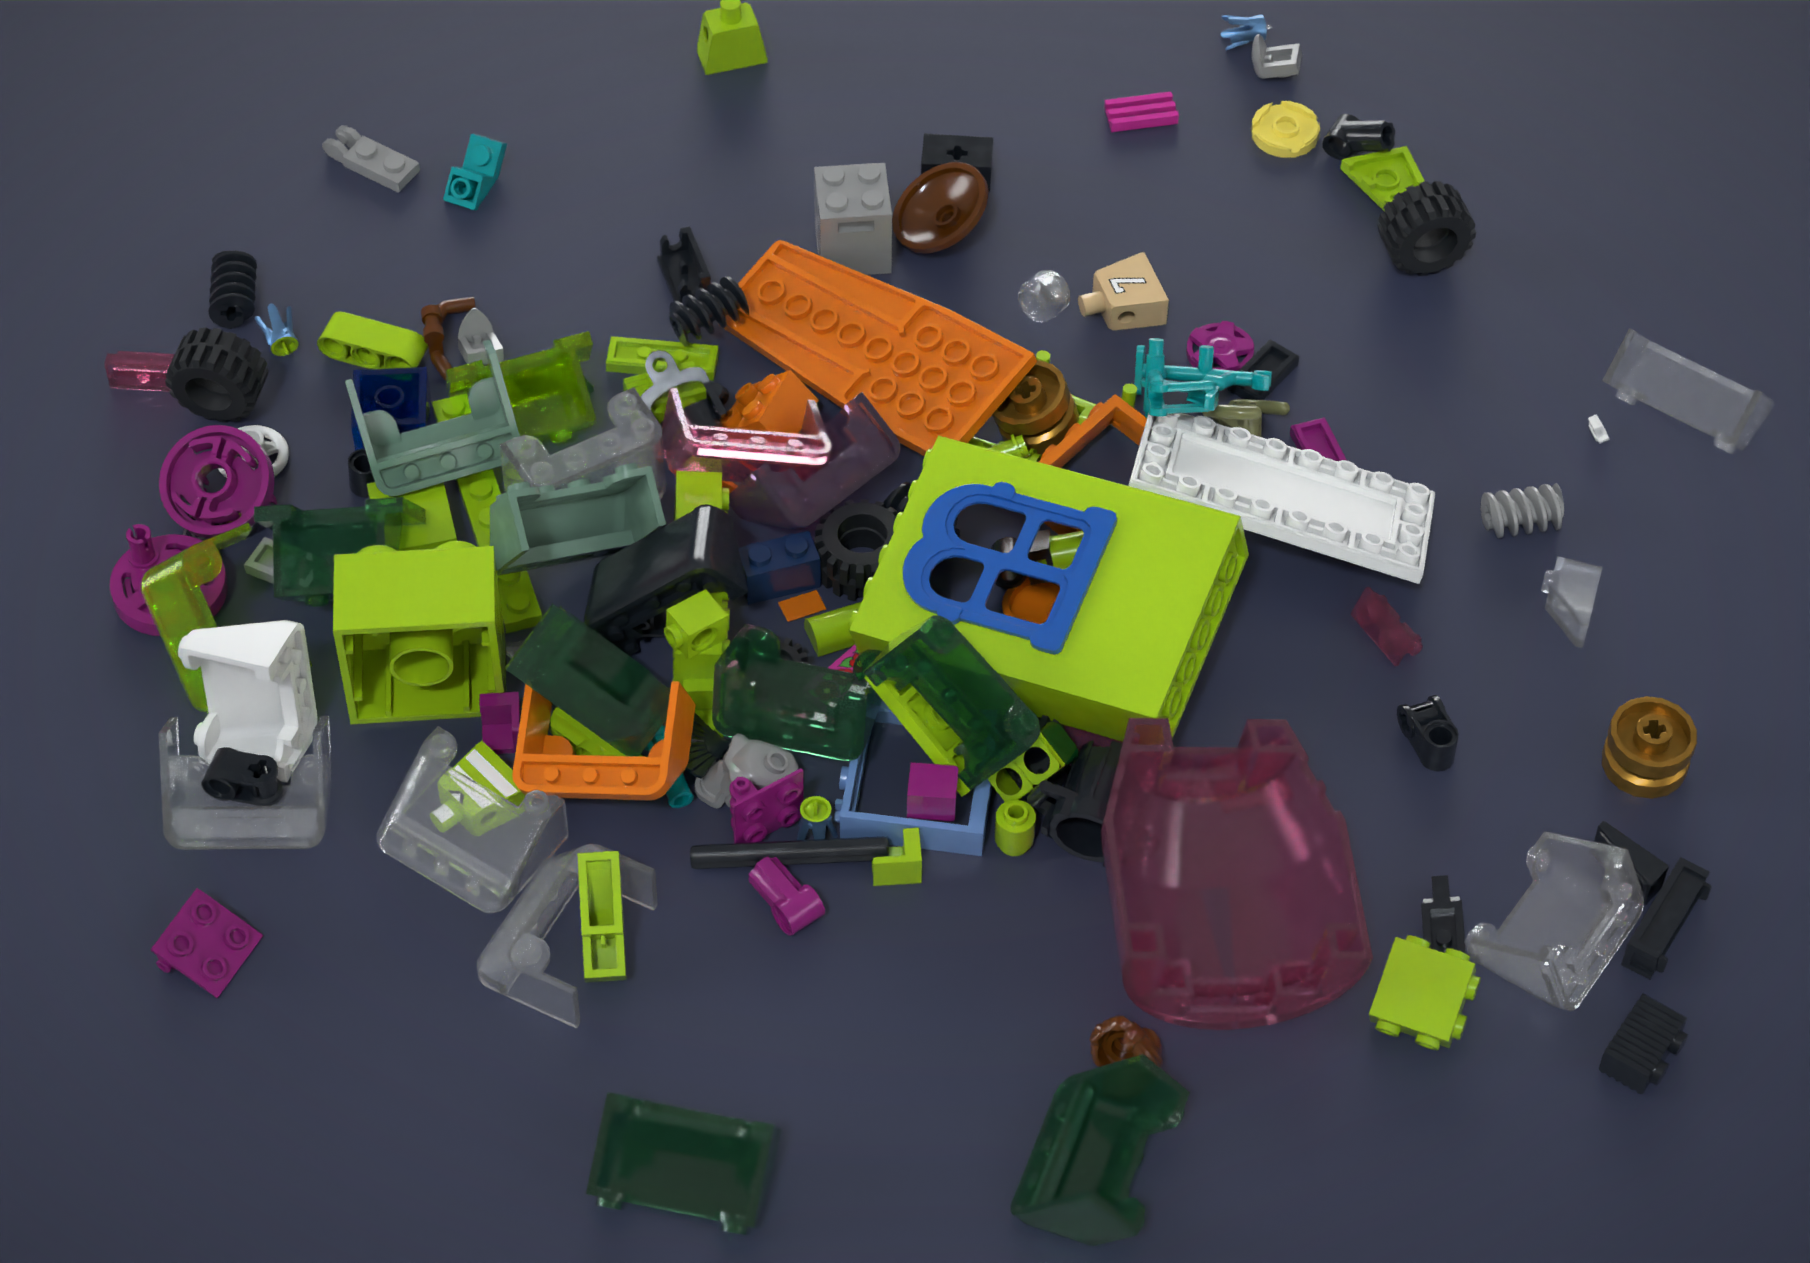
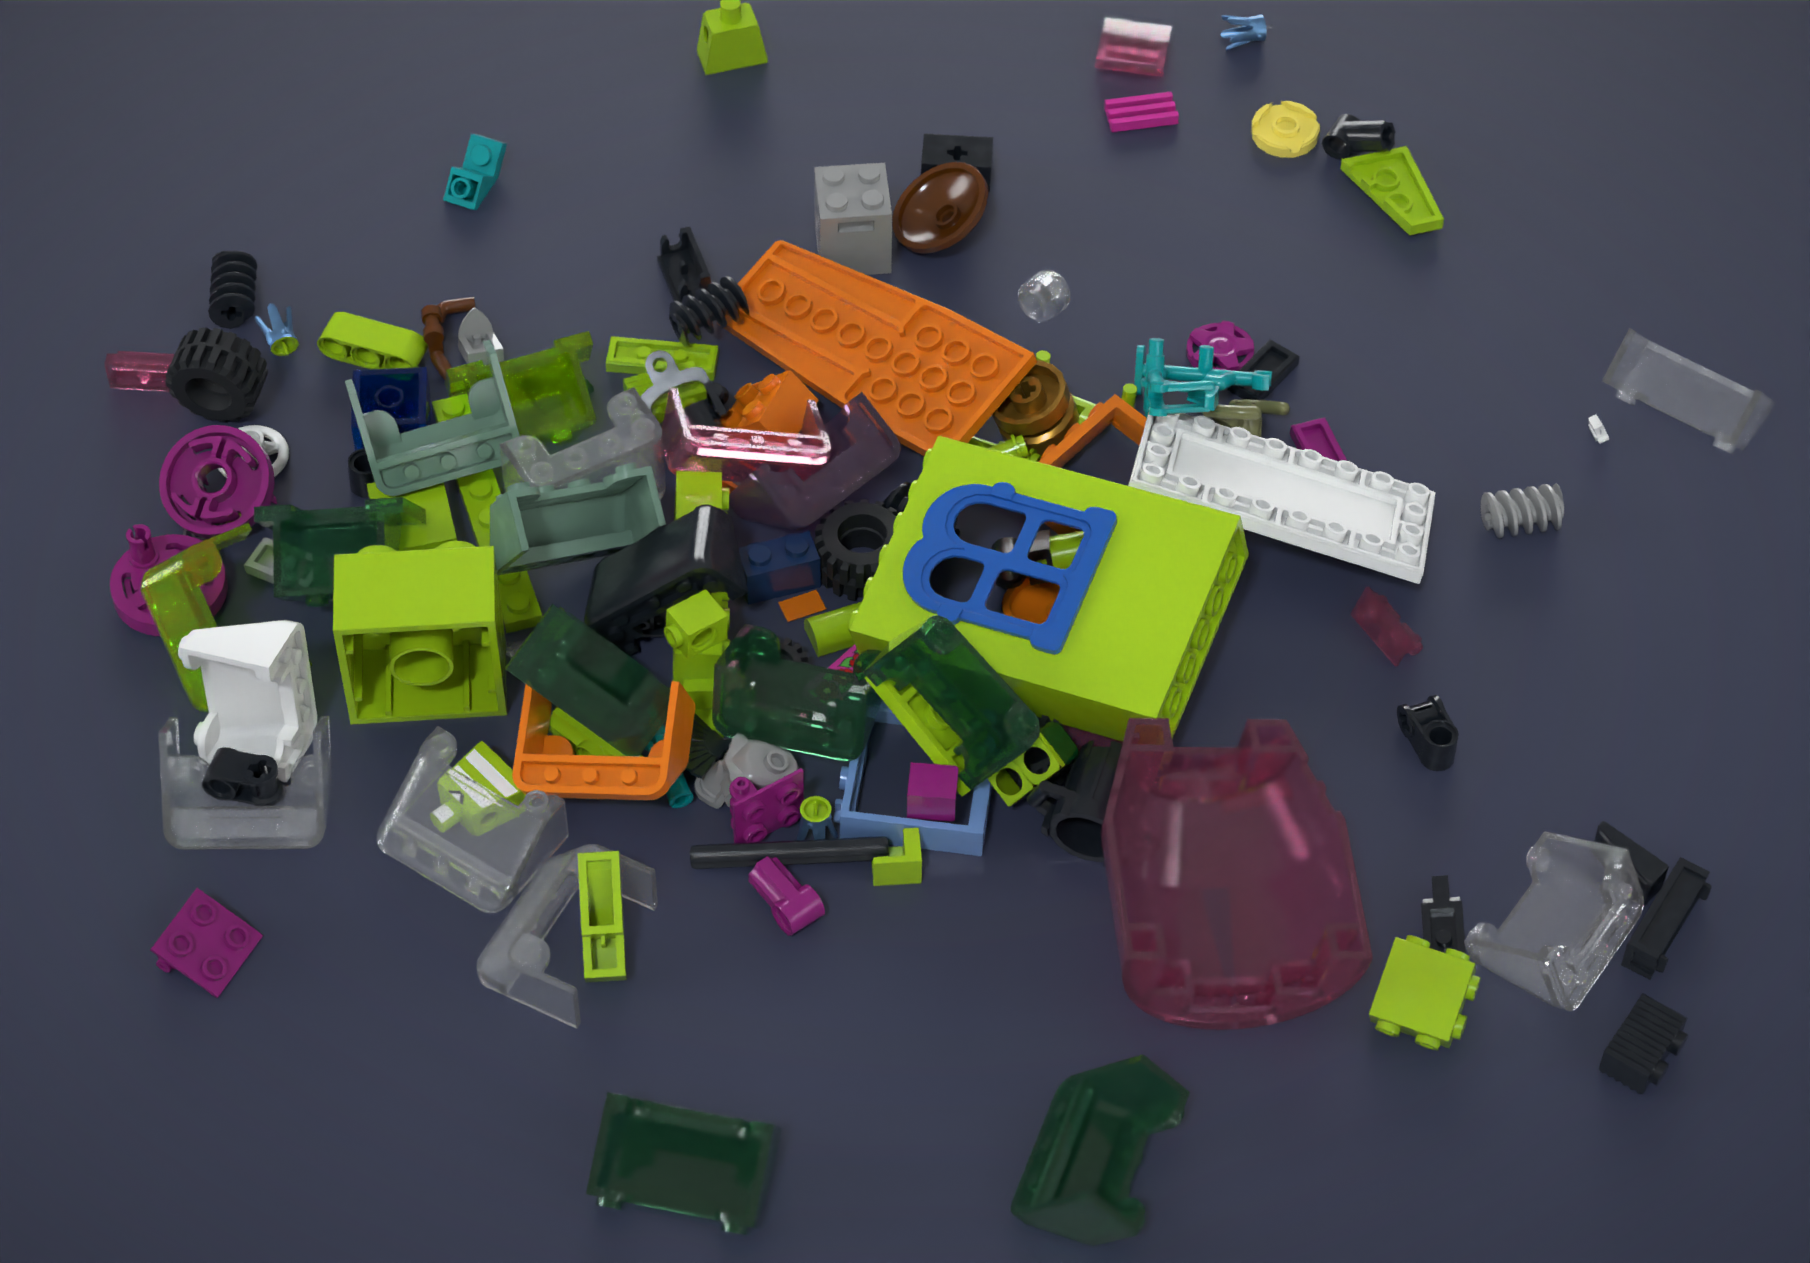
(371, 159): light grey hinge -> none
(500, 720): magenta panel -> none
(1015, 827): lime brick -> none
(1110, 1048): reddish brown hair -> none
(1127, 295): tan torso -> none
(1133, 47): none -> clear pink slope
(1275, 61): light grey plate -> none
(1426, 228): black tyre -> none
(1571, 596): clear slope -> none
(1649, 747): pearl gold wheel -> none

